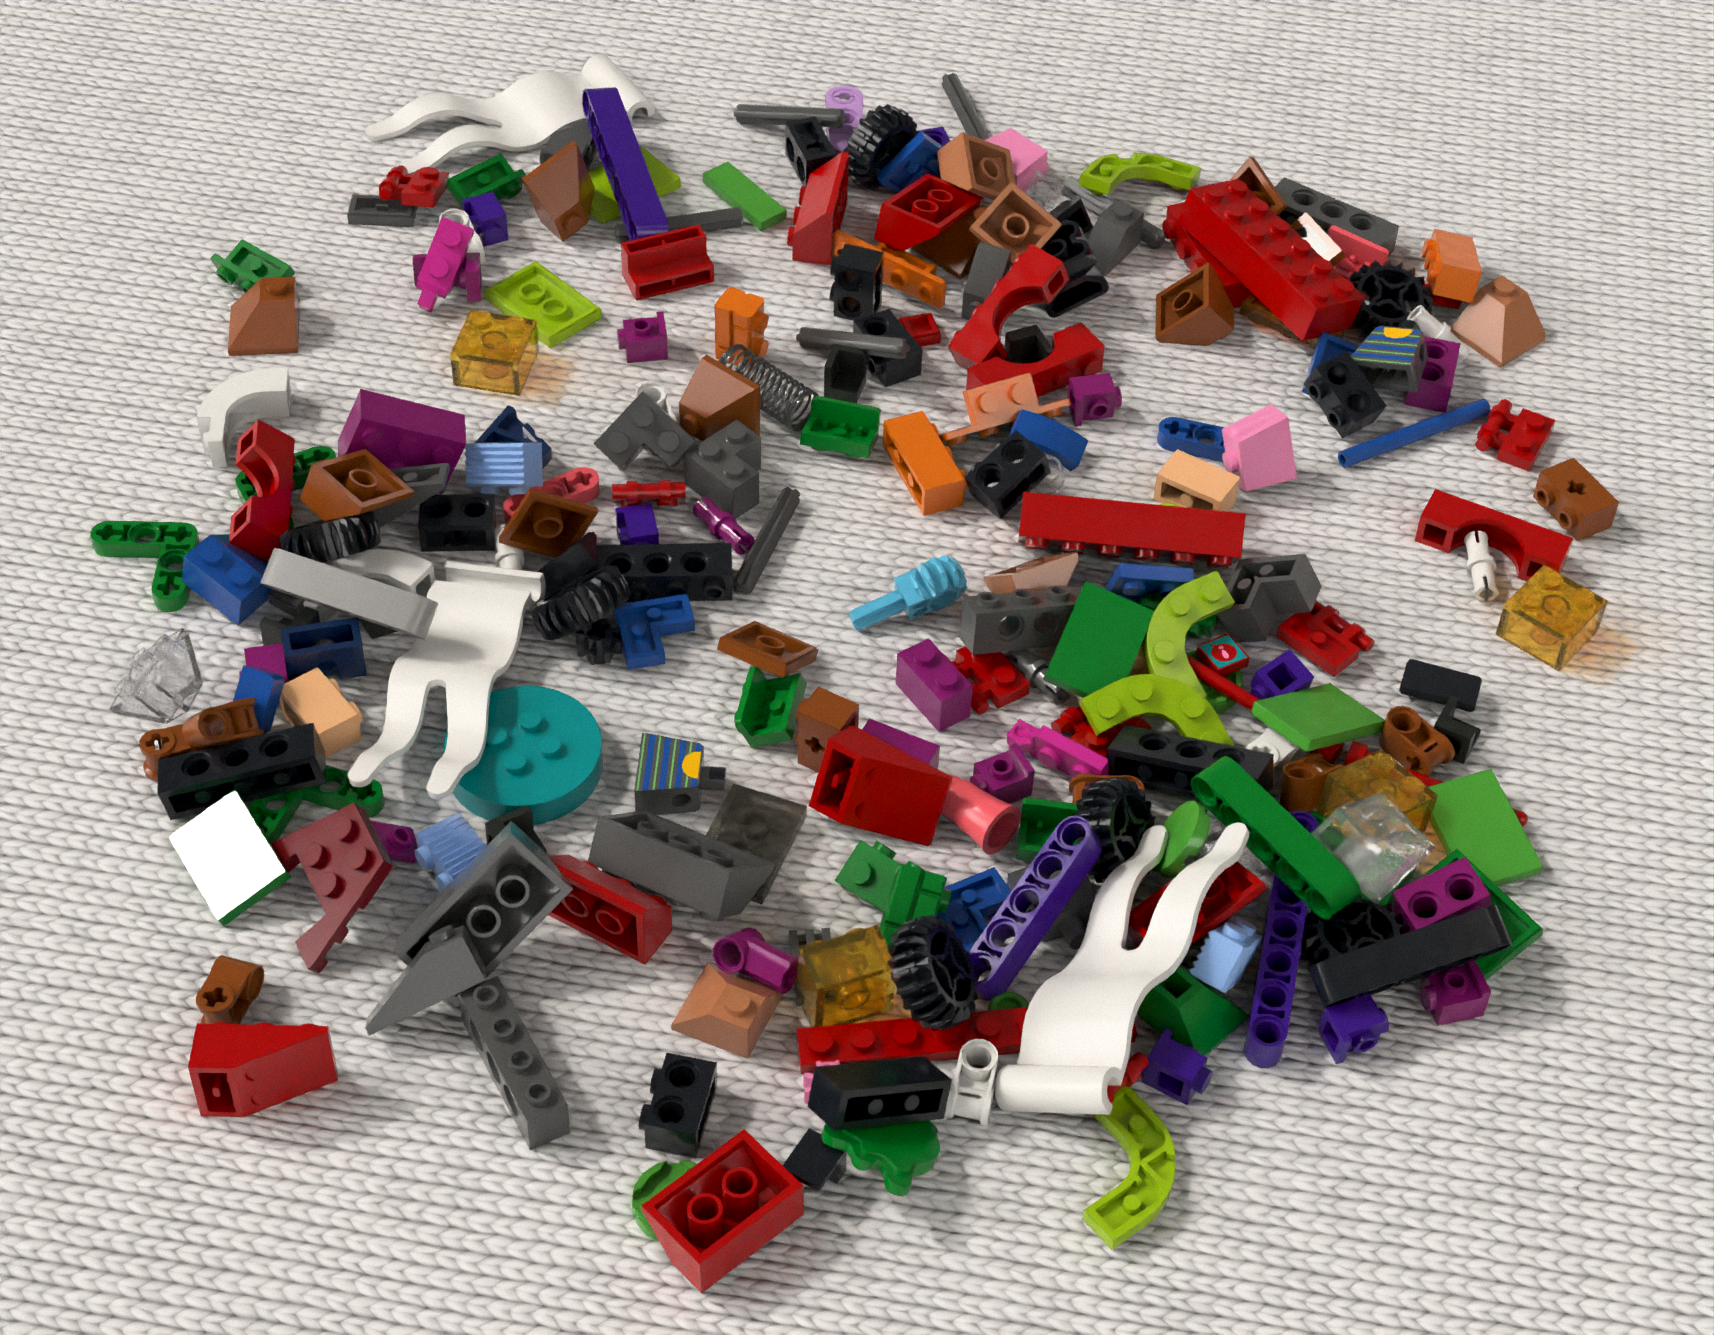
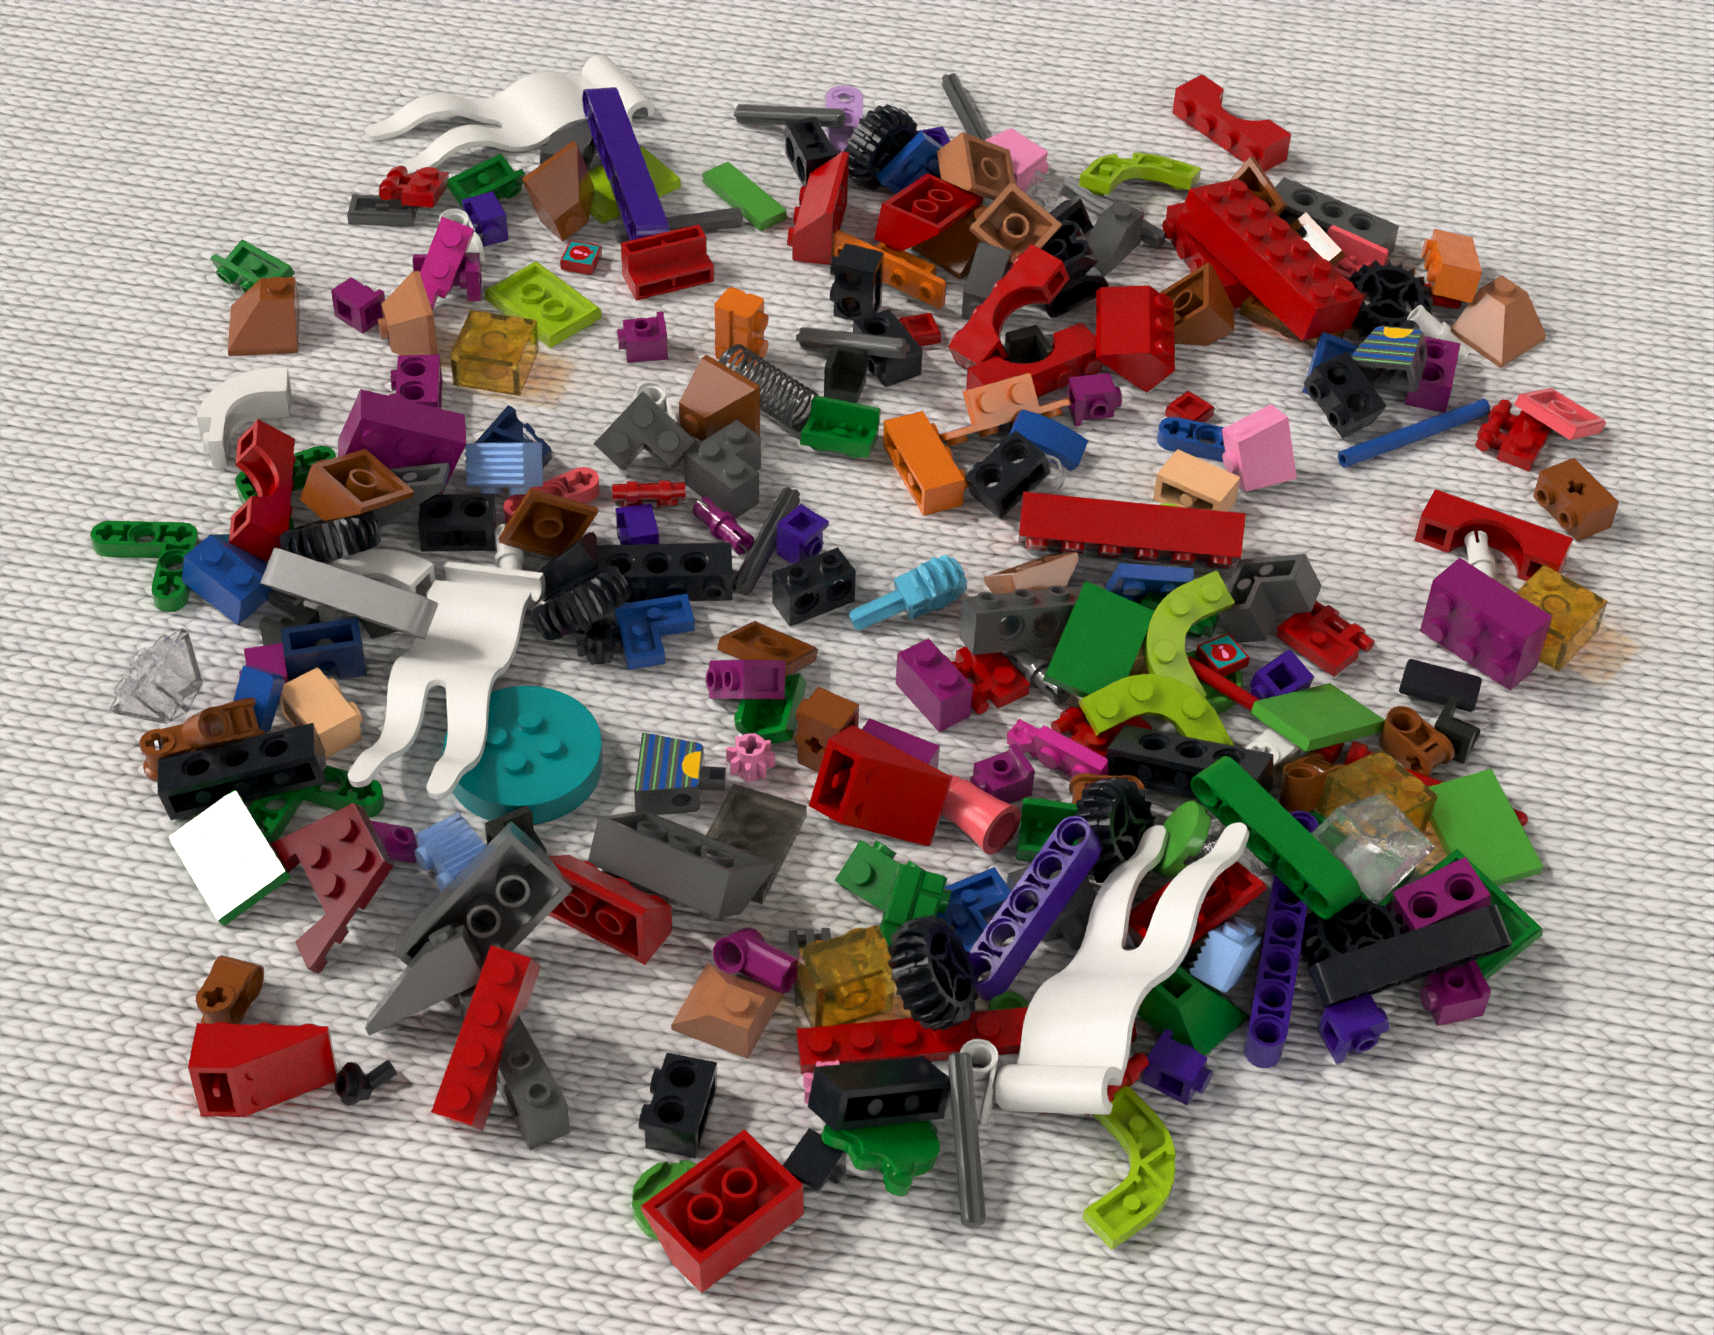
(354, 1085): none -> black plate
(357, 304): none -> magenta brick
(409, 319): none -> nougat slope
(418, 379): none -> magenta brick
(473, 1067): none -> red arch
(581, 257): none -> red tile
(746, 679): none -> magenta bracket
(750, 757): none -> bright pink gear
(805, 539): none -> dark purple brick
(813, 586): none -> black brick
(966, 1139): none -> dark grey axle
(1136, 333): none -> red slope
(1190, 407): none -> red tile
(1201, 107): none -> red arch
(1485, 623): none -> magenta brick
(1560, 413): none -> coral tile

